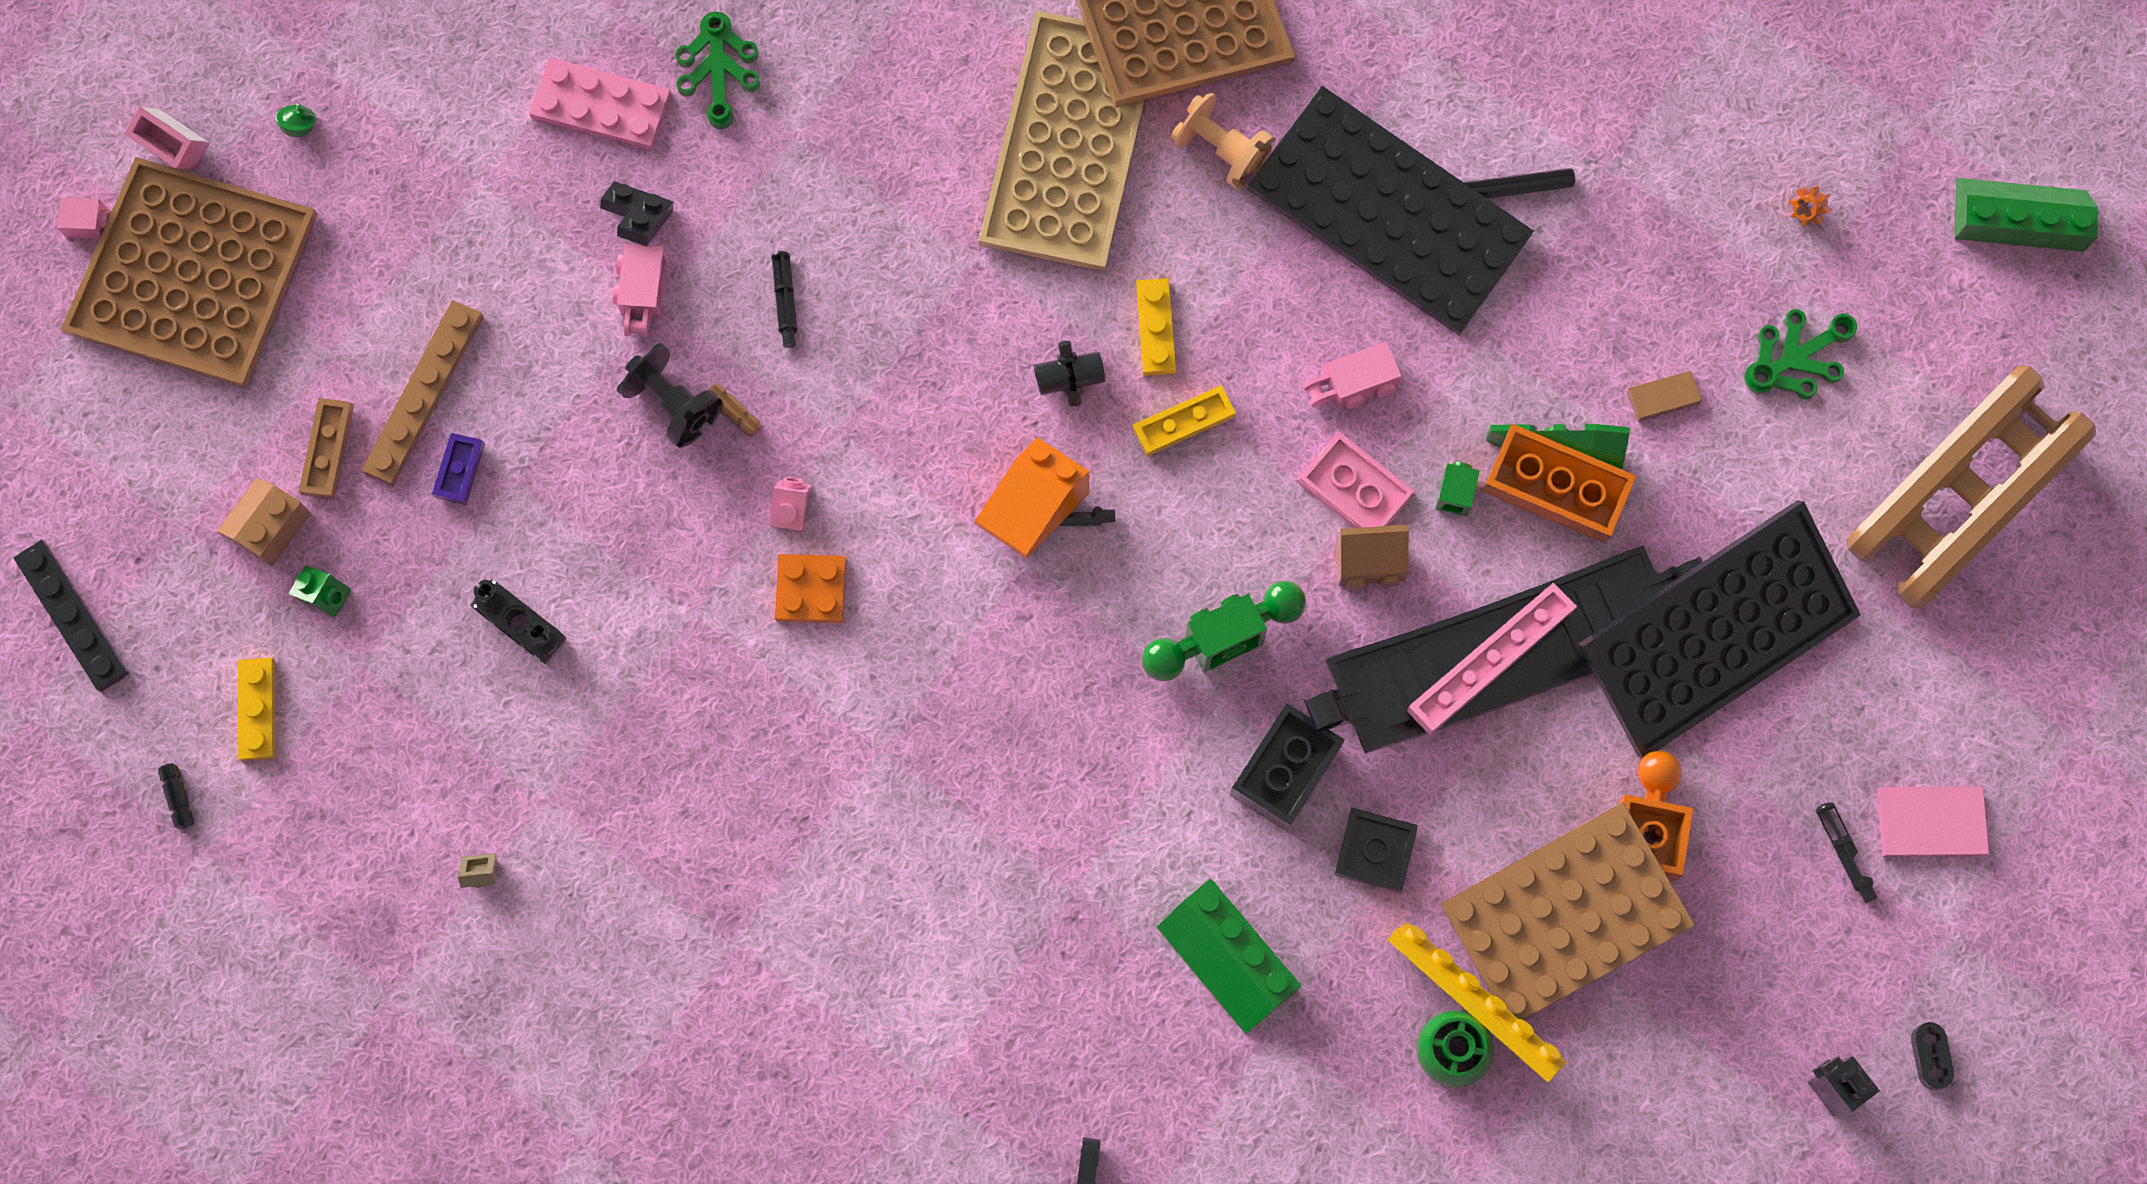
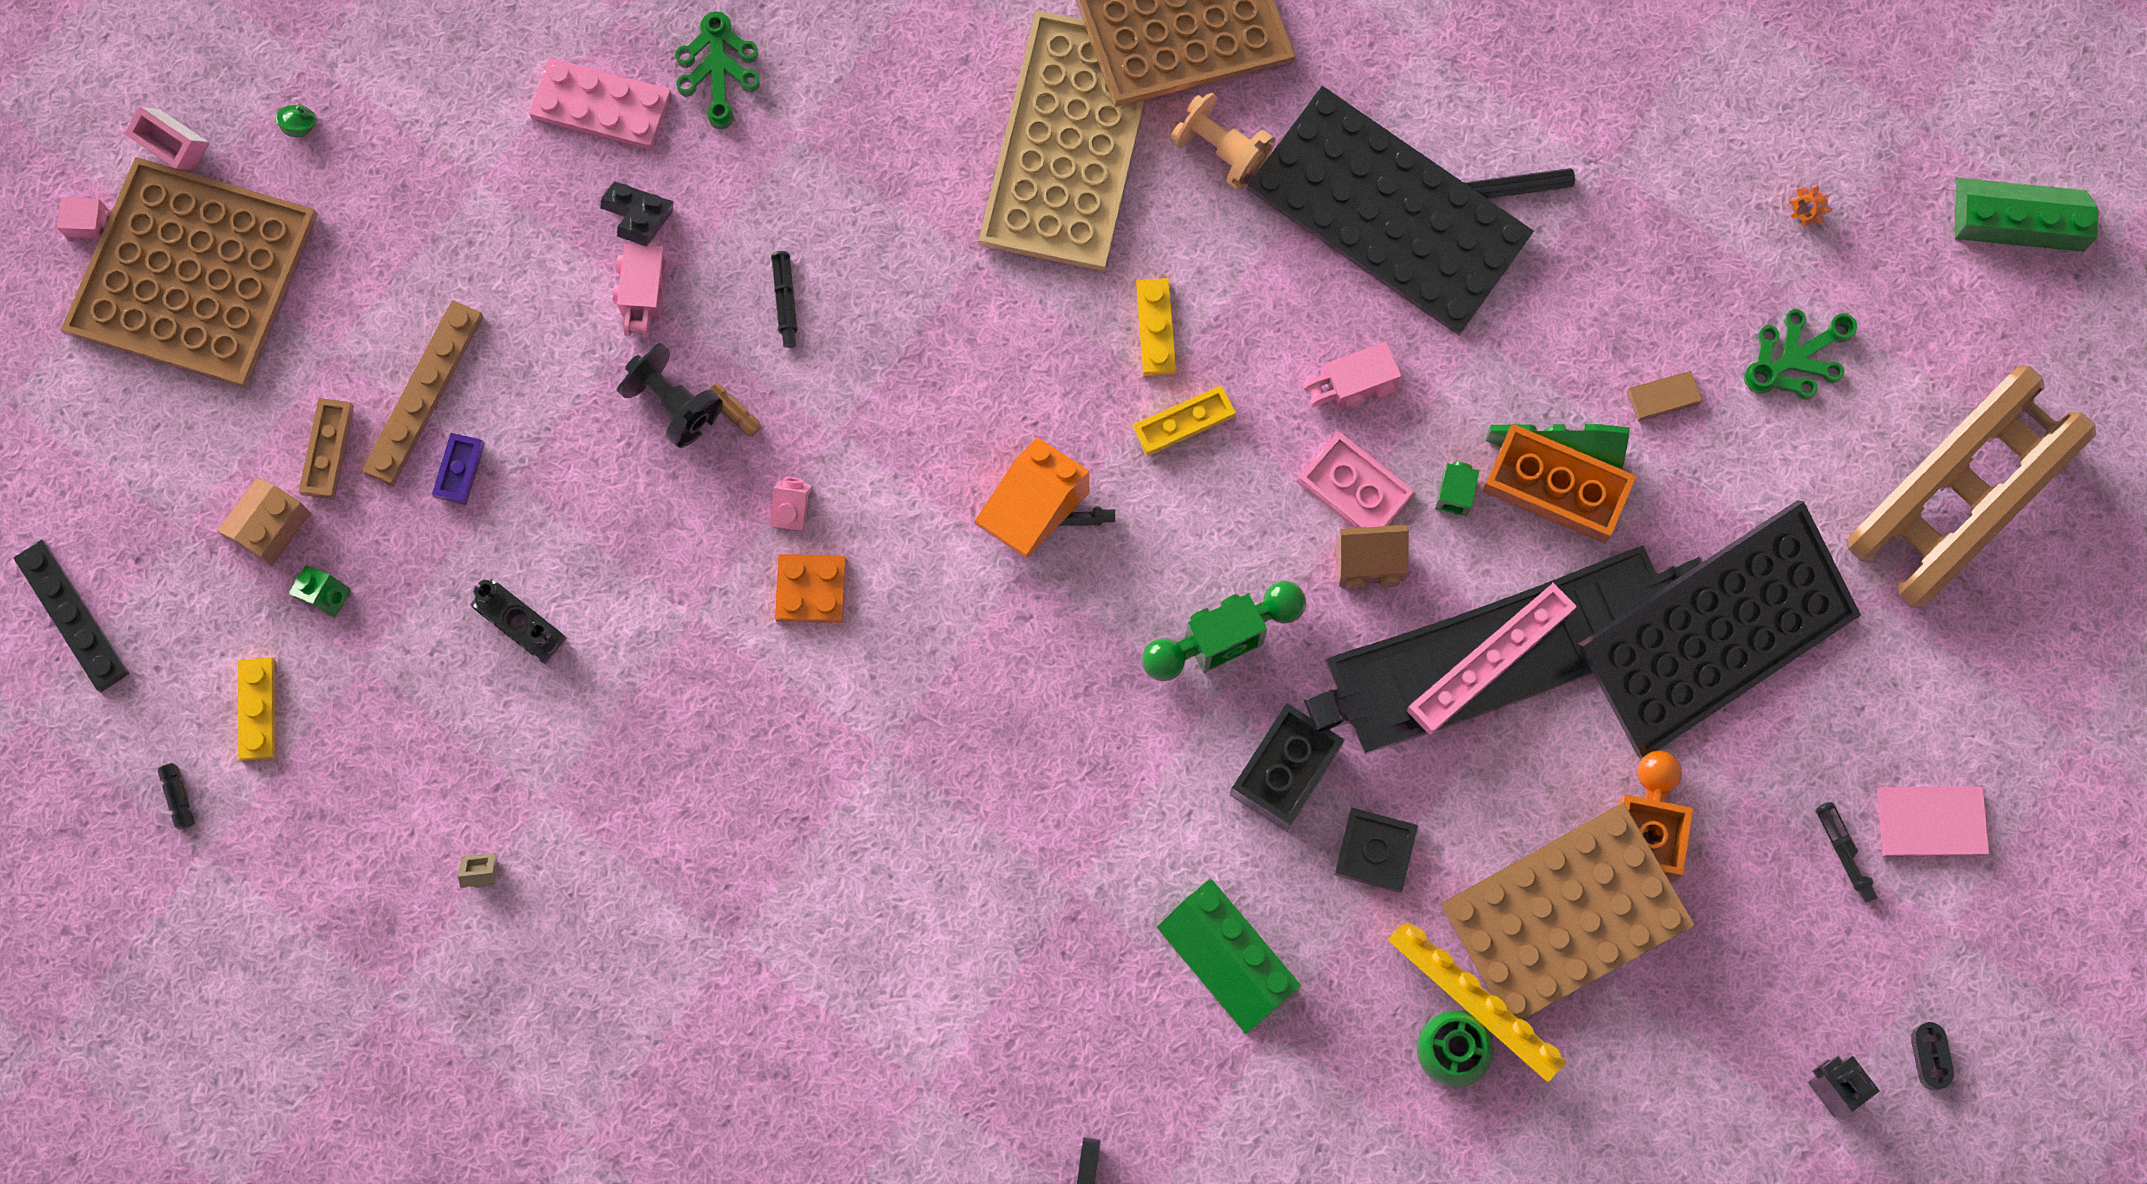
(1069, 373): black pin -> none

